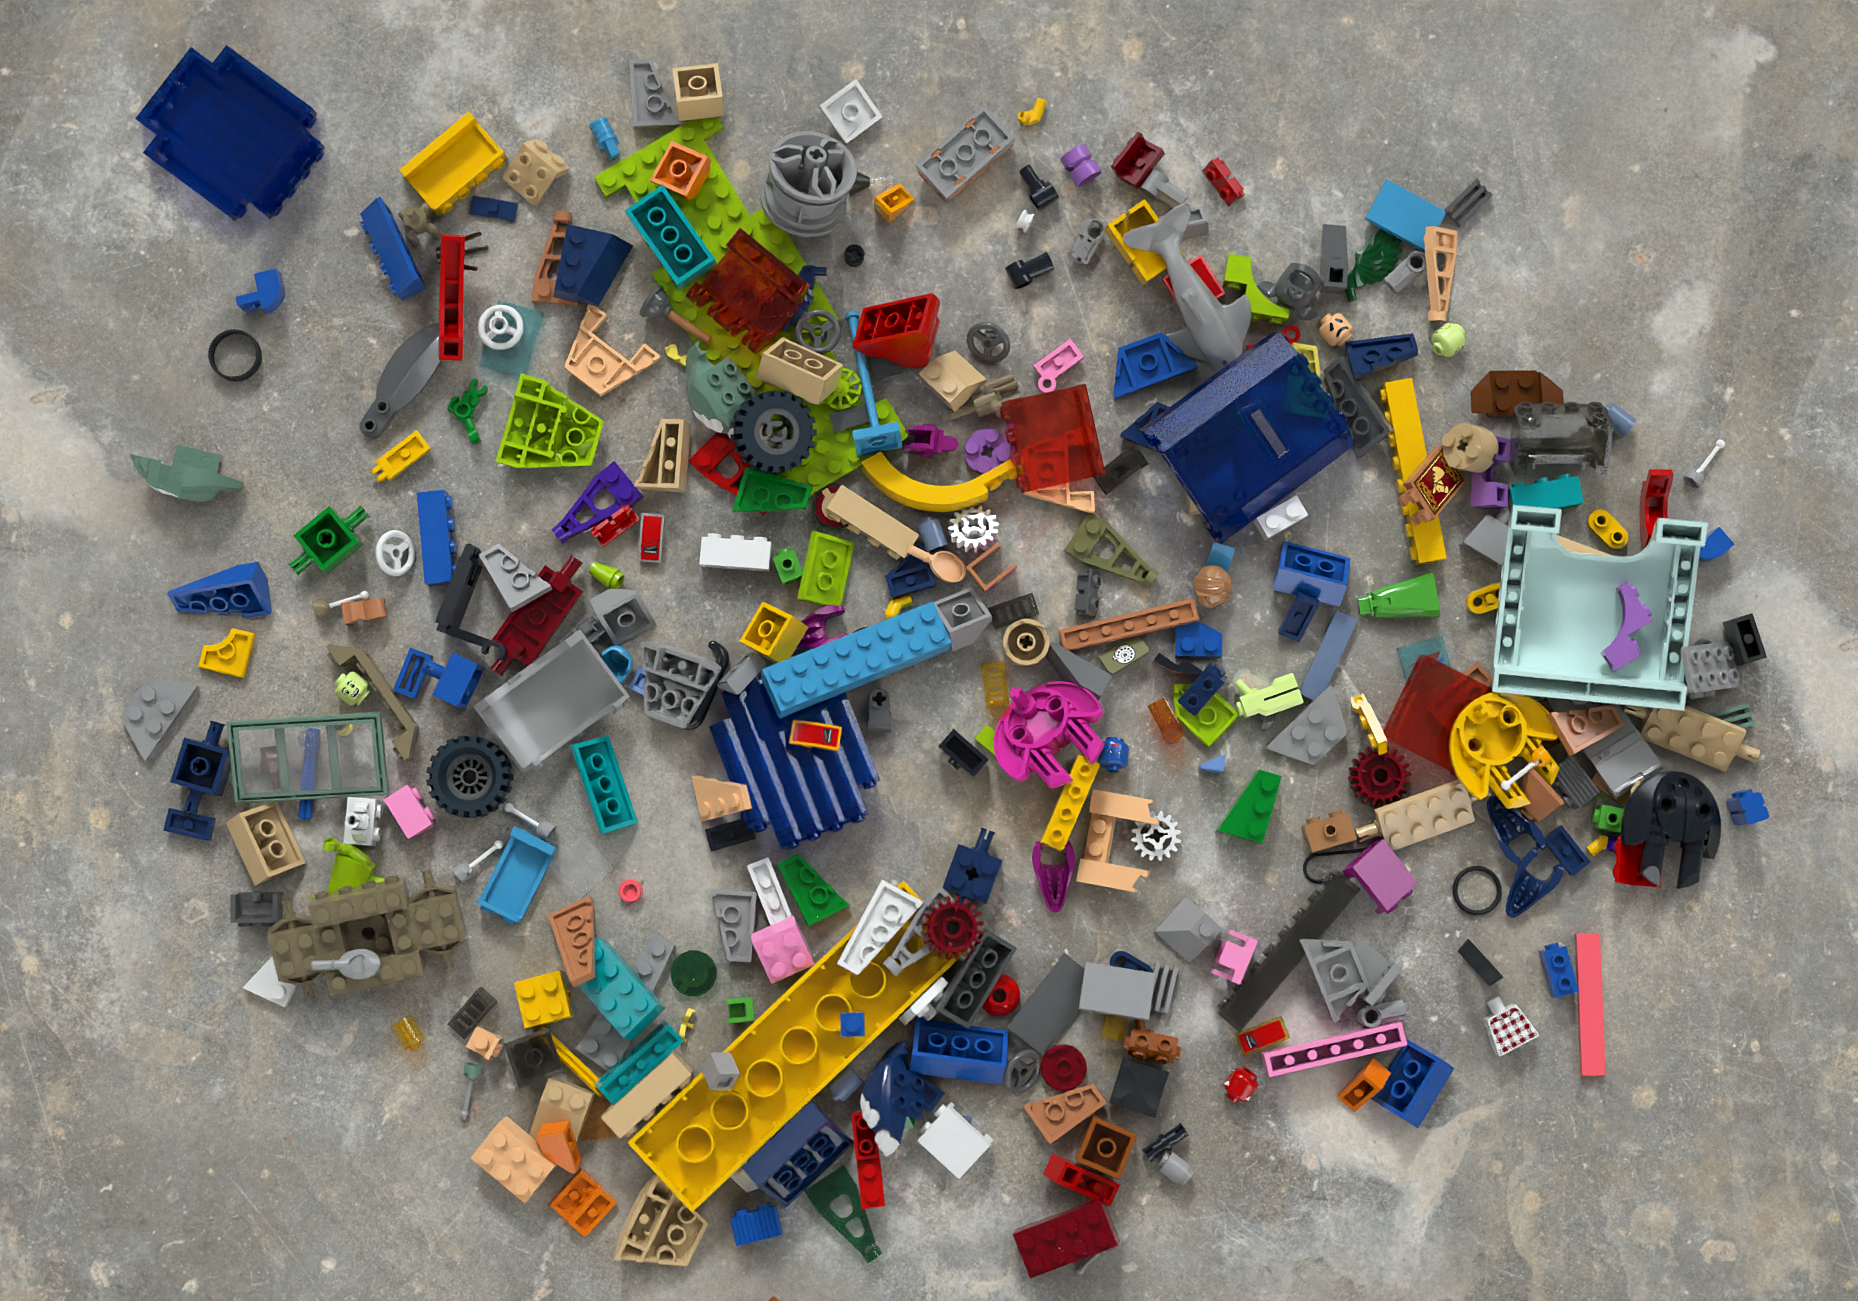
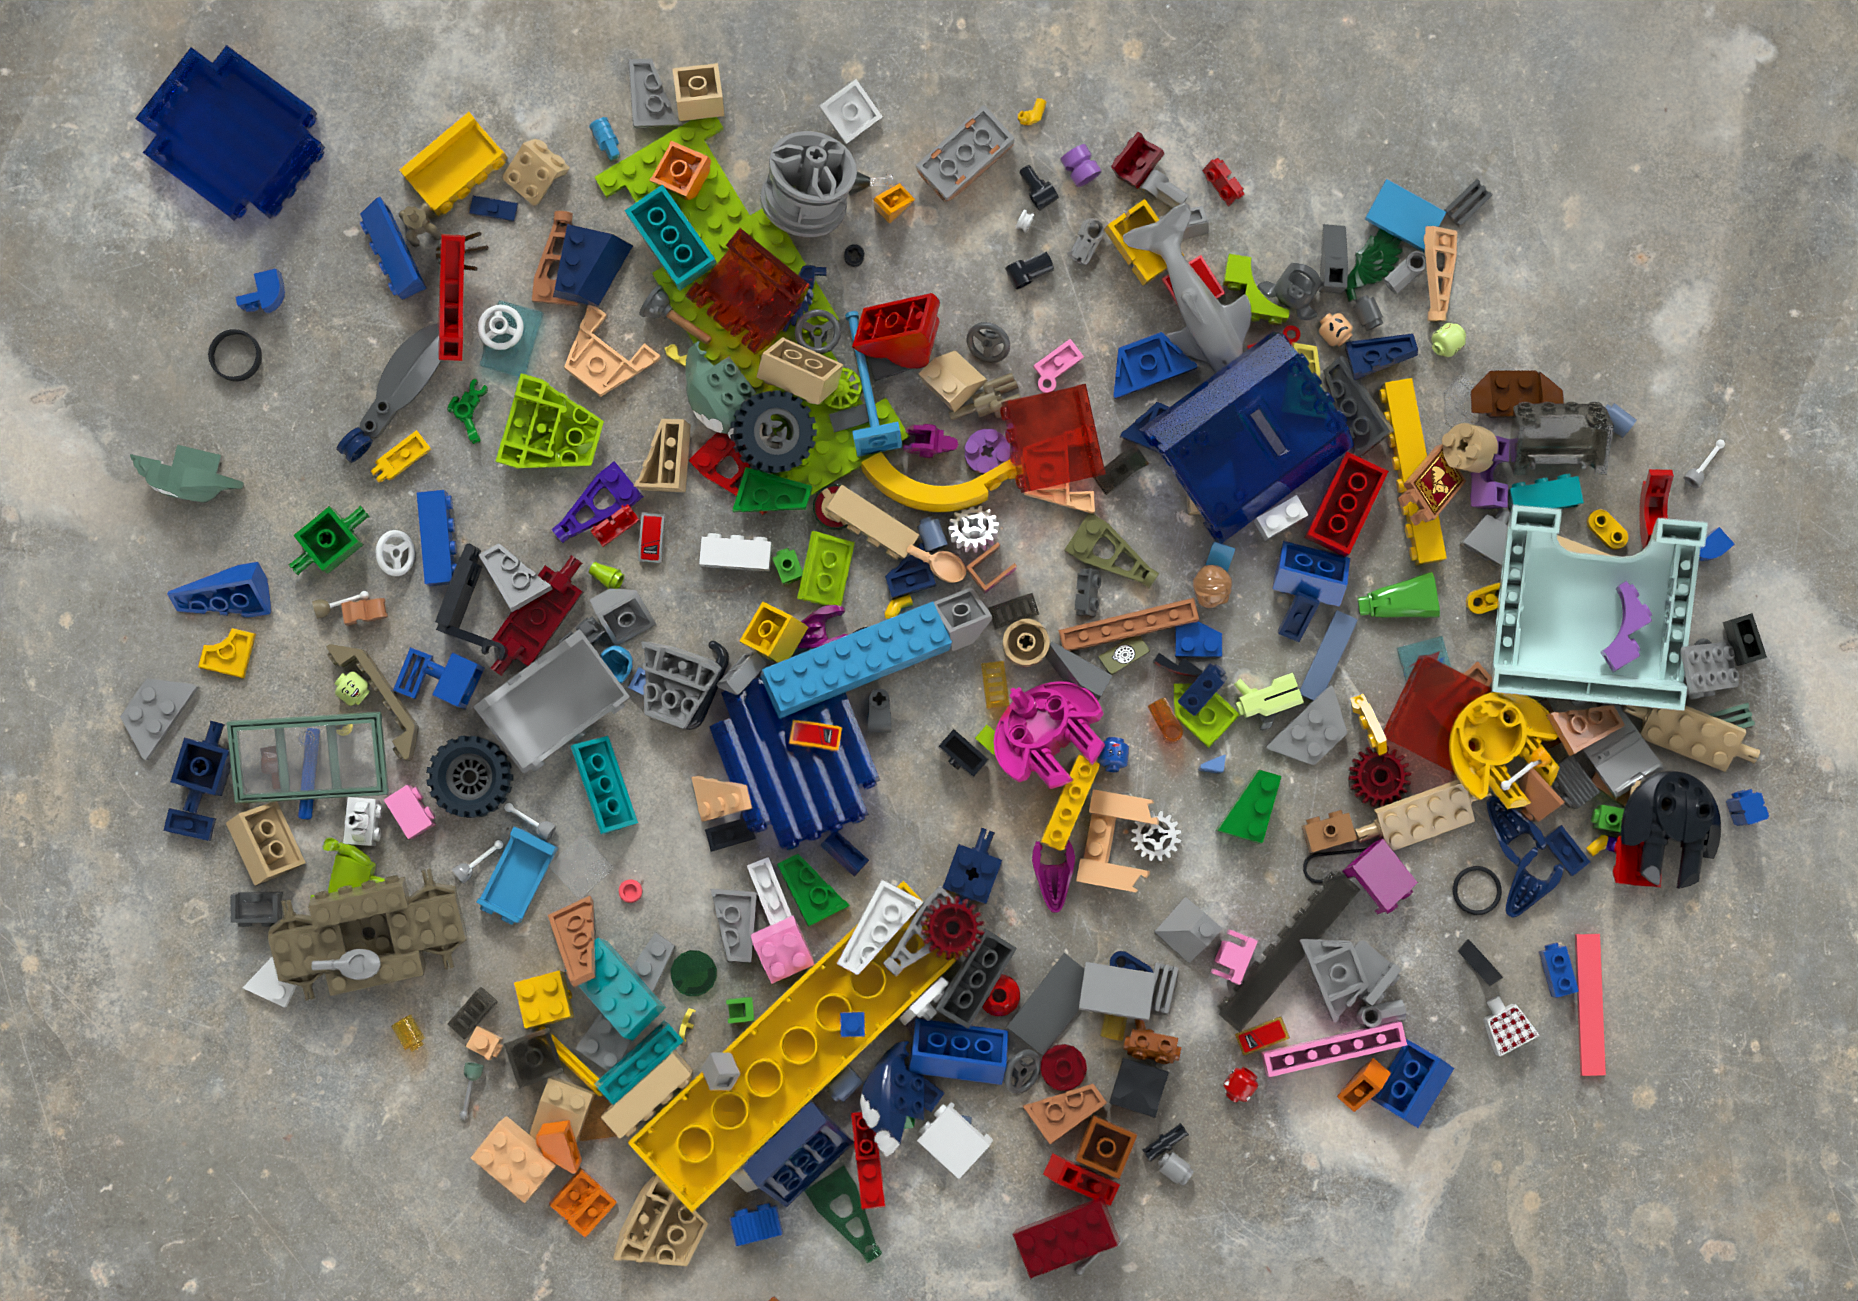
(354, 444): none -> dark blue wheel
(844, 853): none -> dark blue plate
(1346, 504): none -> red brick
(1368, 312): none -> dark grey brick

